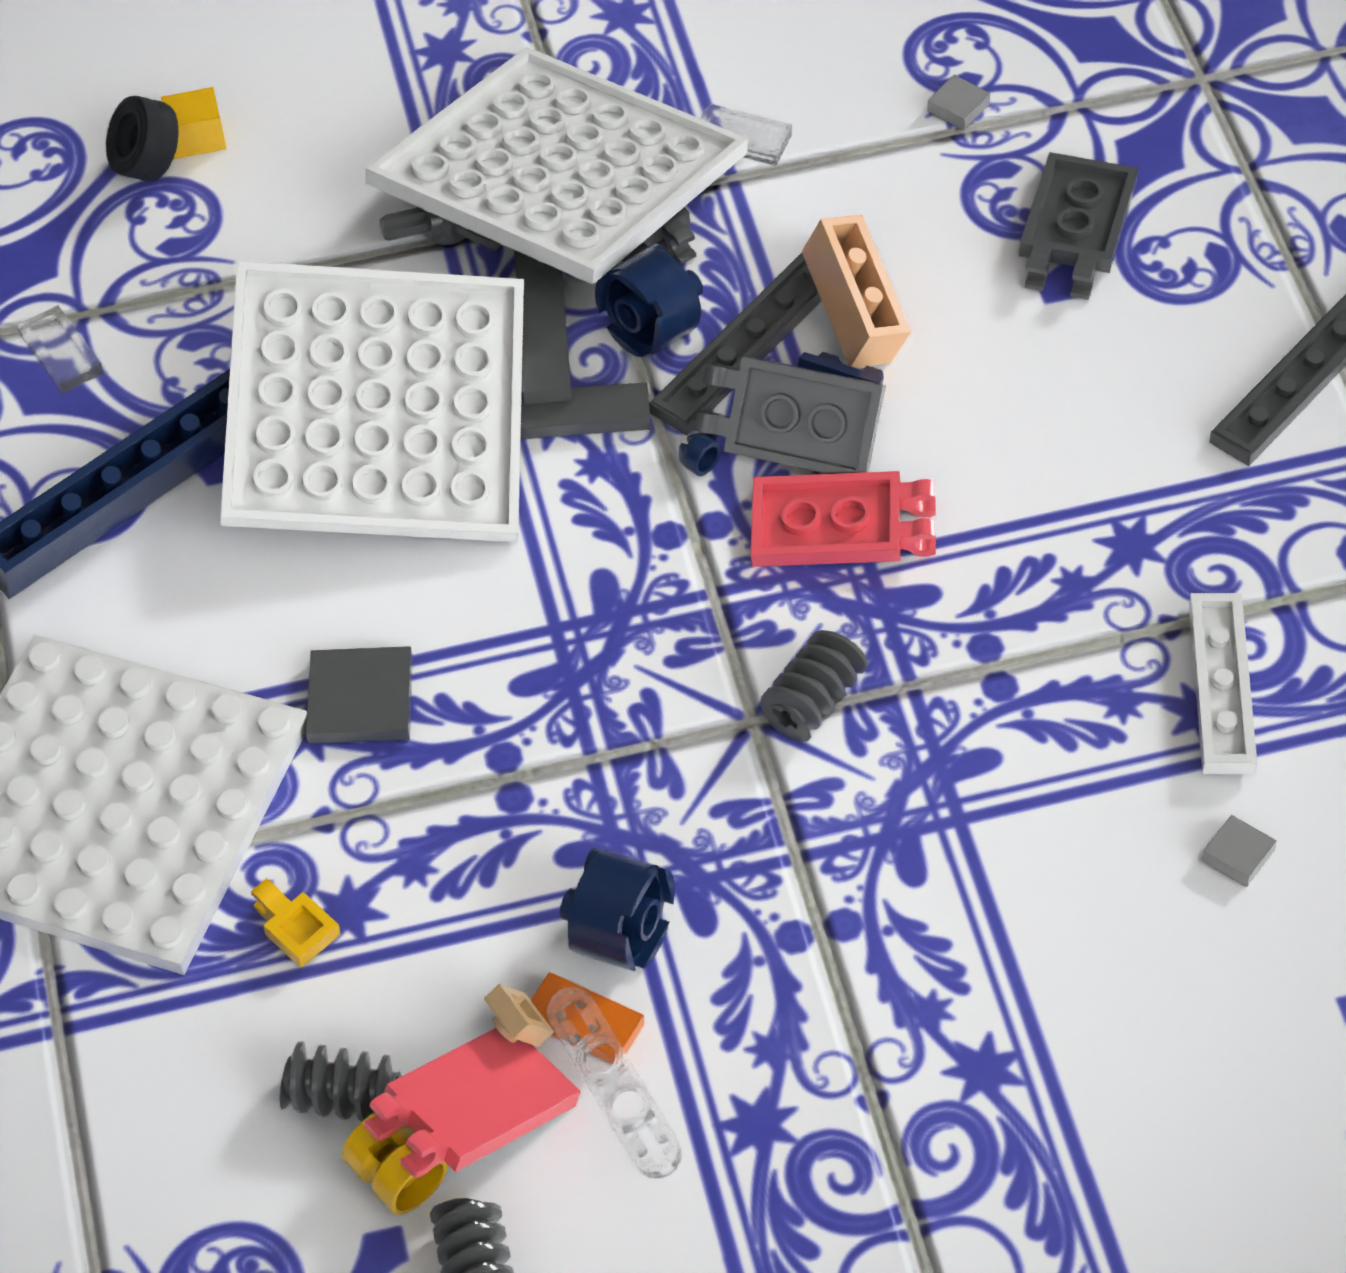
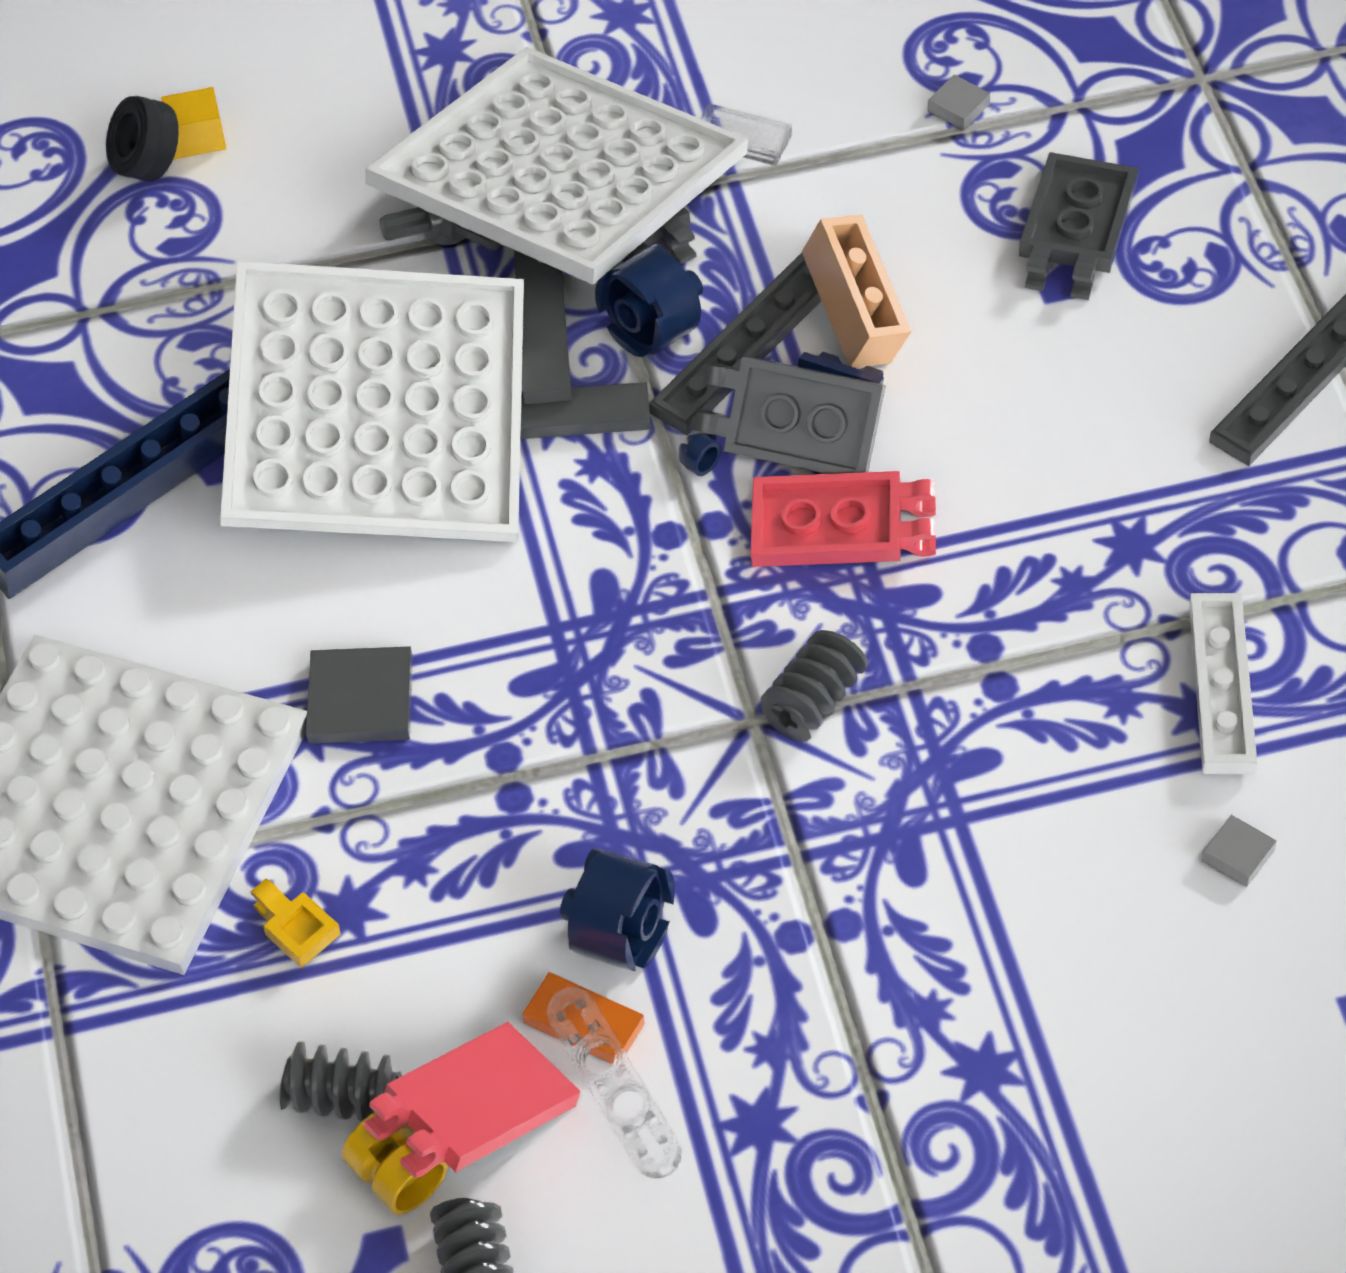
(60, 349): clear tile -> none
(517, 1016): tan plate -> none

